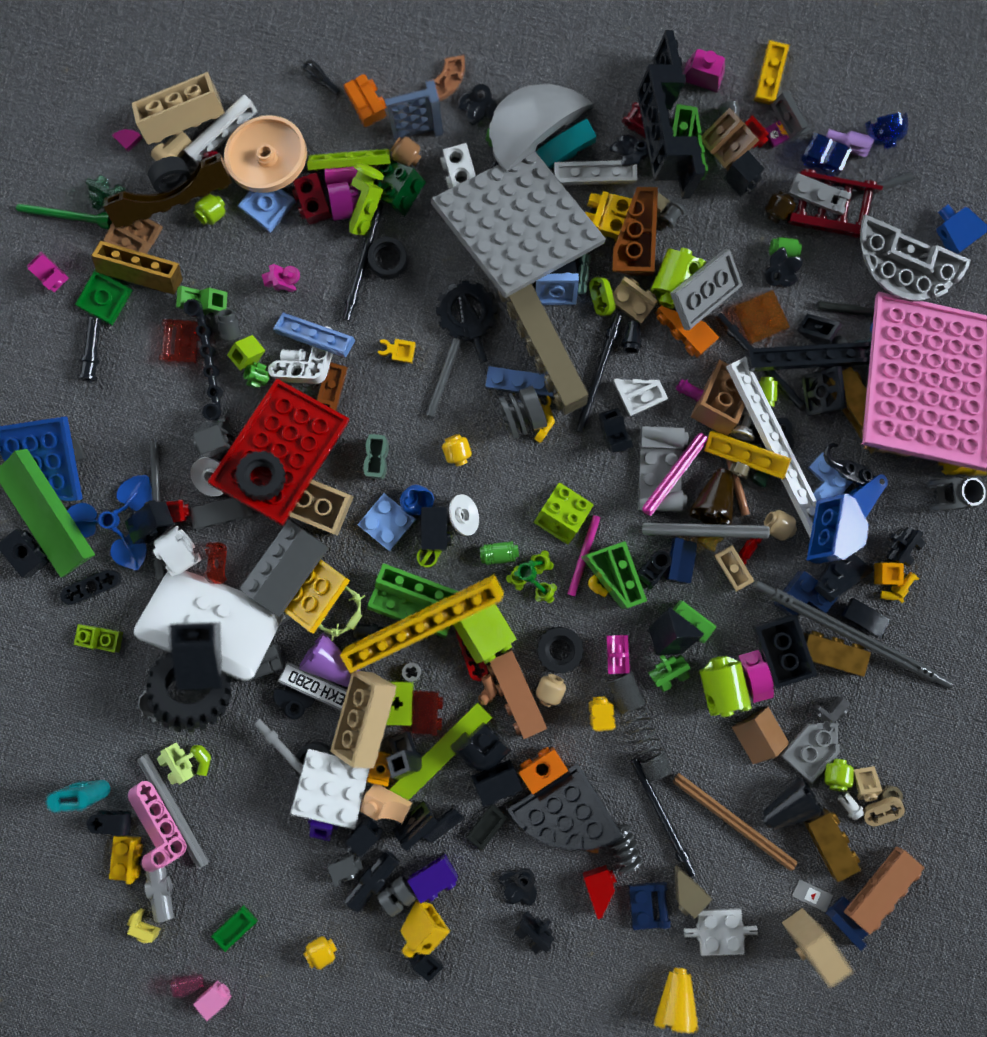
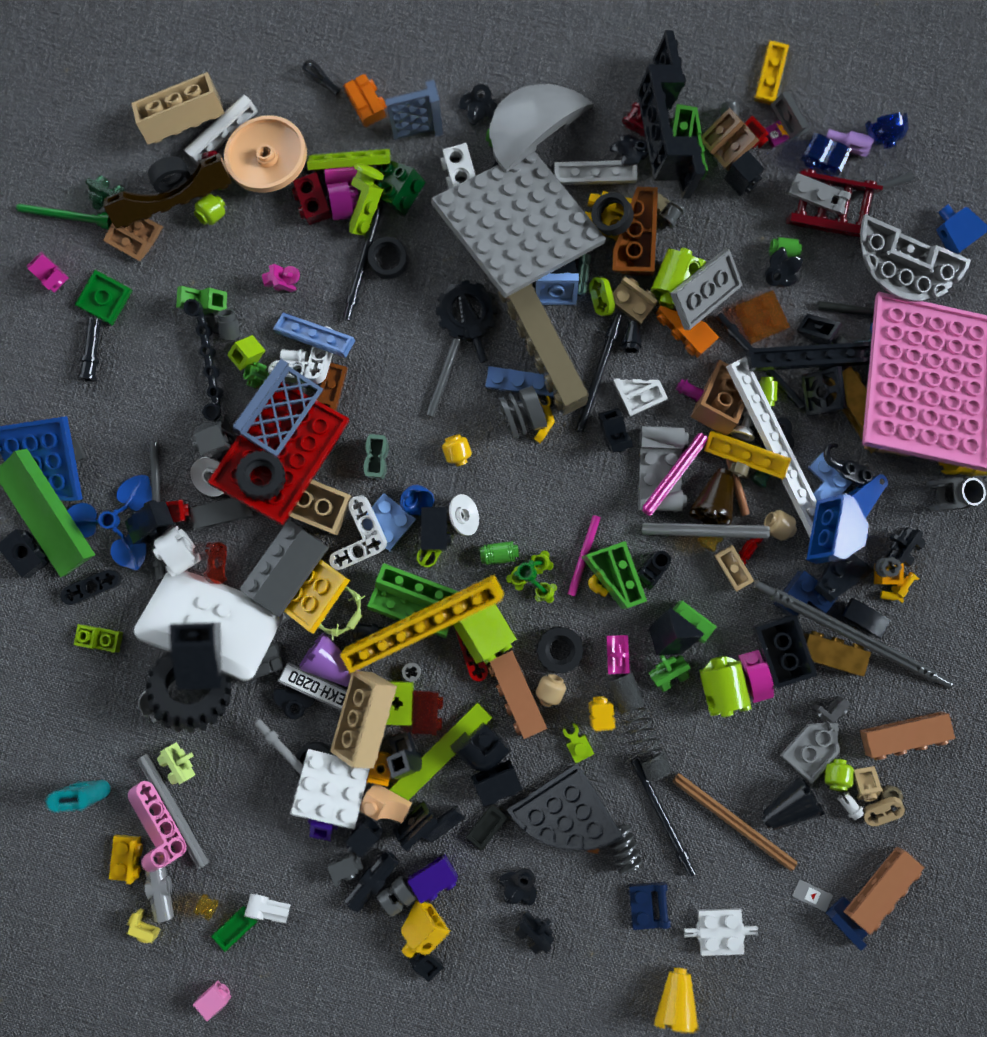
(113, 823): black piece -> none
(127, 138): dark pink tile -> none
(137, 267): pearl gold brick -> none
(173, 147): tan piece -> none
(185, 343): clear red plate -> none
(185, 985): clear pink cone -> none
(202, 757): lime arm -> none
(206, 907): none -> clear yellow wheel
(263, 396): none -> sand blue fence
(263, 908): none -> white piece
(267, 207): light blue tile -> none
(320, 952): yellow head -> none
(367, 535): none -> white beam
(401, 350): yellow plate -> none
(406, 151): medium nougat head -> none
(450, 77): nougat tile -> none
(489, 691): nougat arm -> none
(537, 781): orange brick -> none
(563, 513): lime bracket -> none
(567, 144): teal slope -> none
(579, 745): none -> lime plate
(600, 888): red slope -> none
(601, 203): none -> black tyre
(682, 560): dark blue panel -> none
(689, 894): dark tan slope -> none
(705, 69): dark pink torso -> none
(761, 736): medium nougat slope -> none
(780, 207): dark brown head -> none
(816, 947): tan brick -> none
(833, 846): pearl gold brick -> none
(883, 562): none -> dark grey bush
(907, 735): none -> nougat brick

